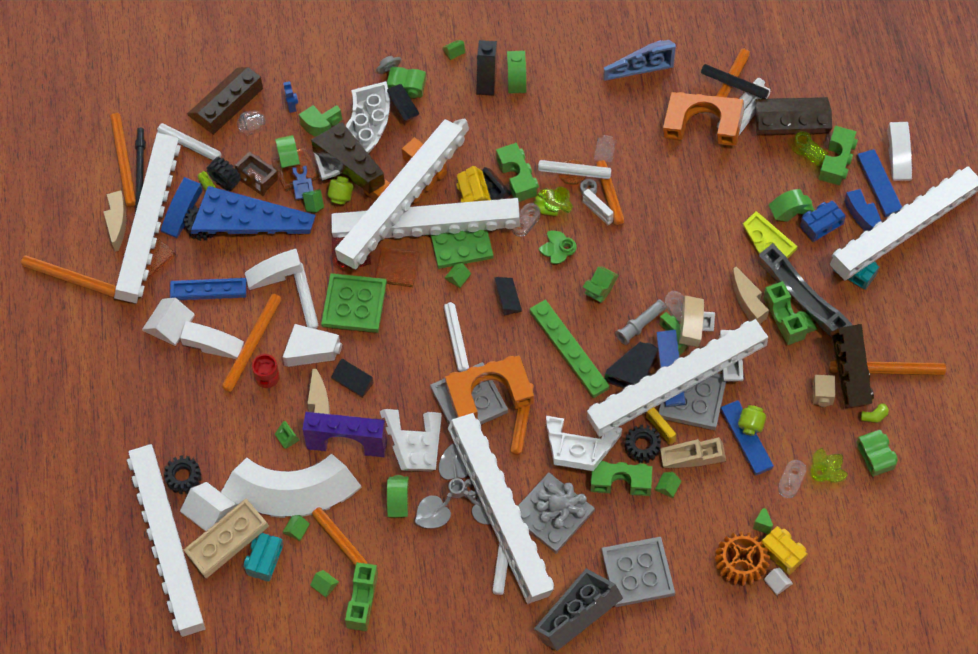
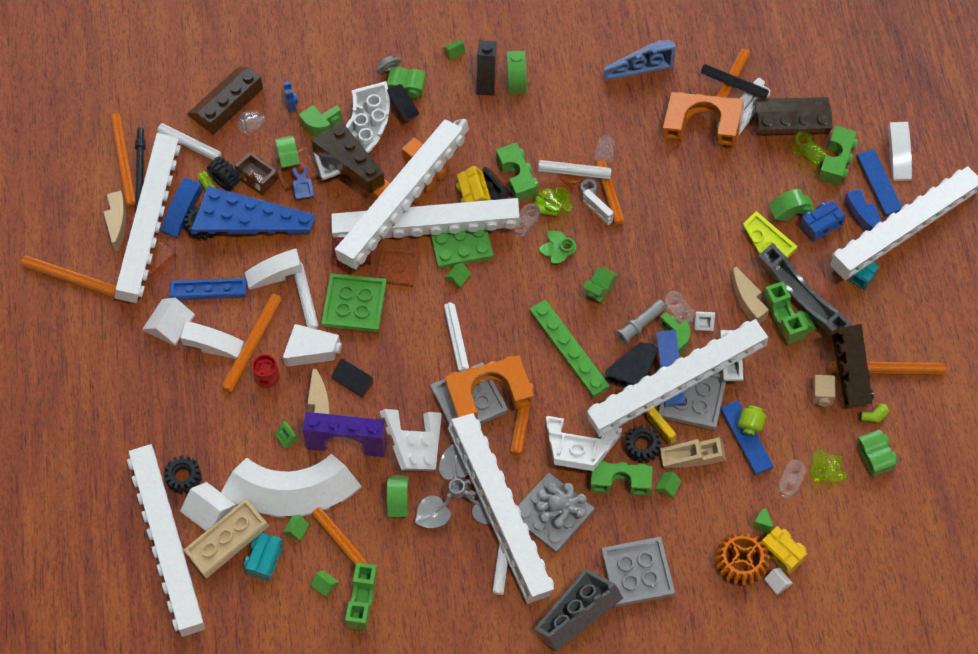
(313, 200): bright green slope -> none
(340, 190): lime head -> none
(507, 295): black slope -> none
(692, 321): tan slope -> none

